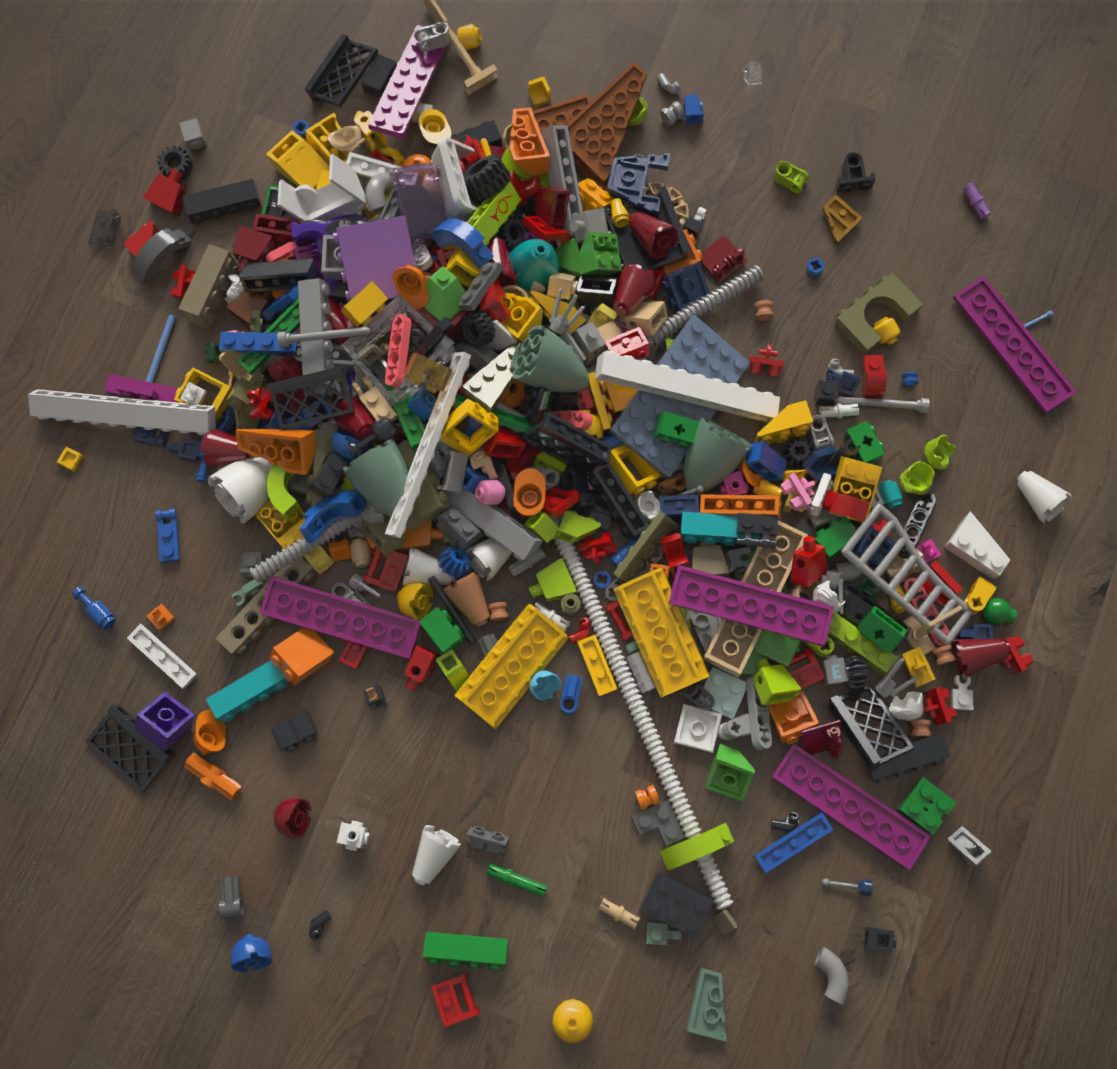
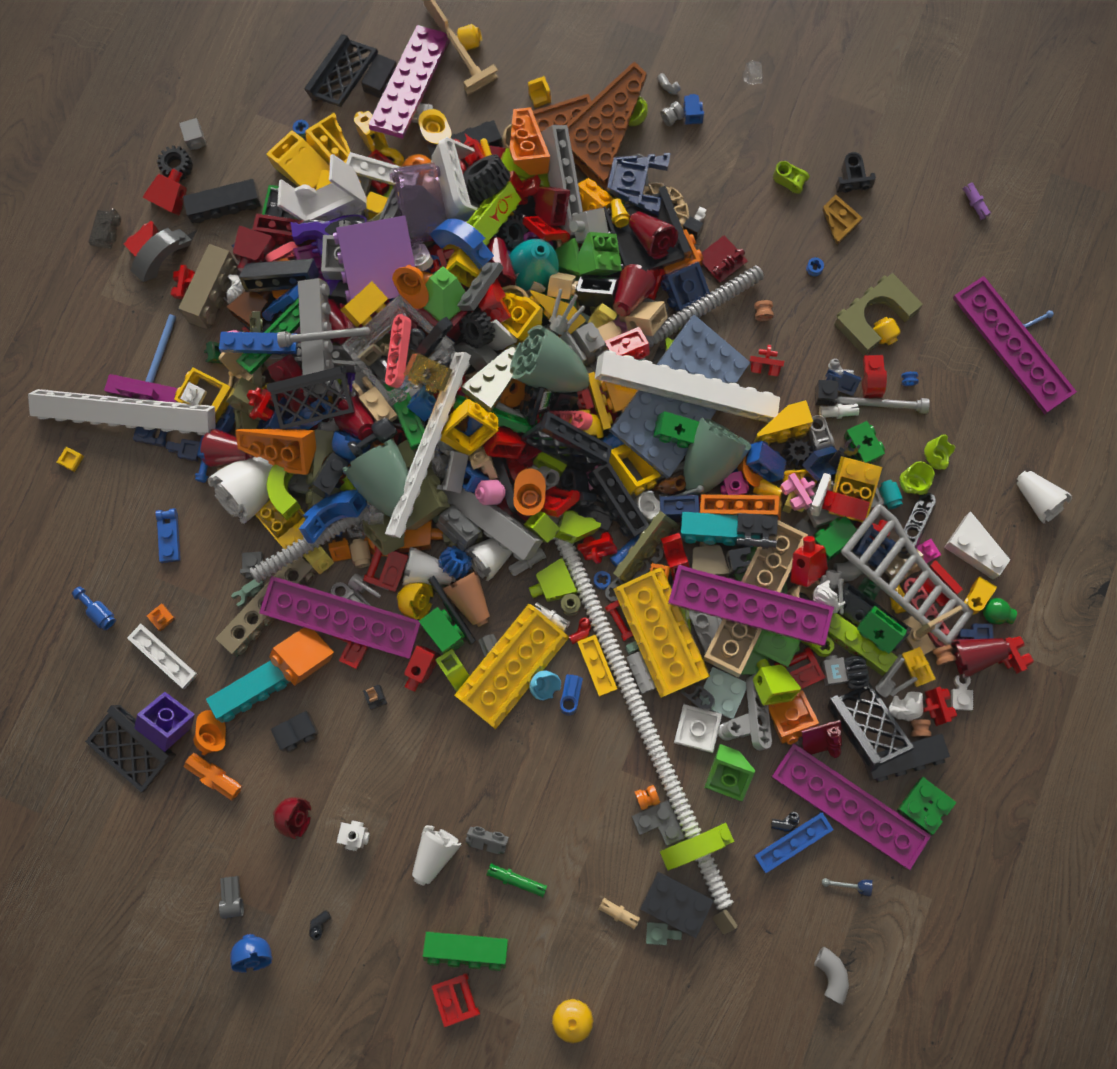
(346, 138): tan hat -> none
(375, 191): light grey cylinder -> none
(434, 37): light grey piece -> none
(498, 611): nougat wheel -> none
(706, 1010): sand green wing -> none
(888, 943): black brick -> none
(969, 846): light grey slope -> none

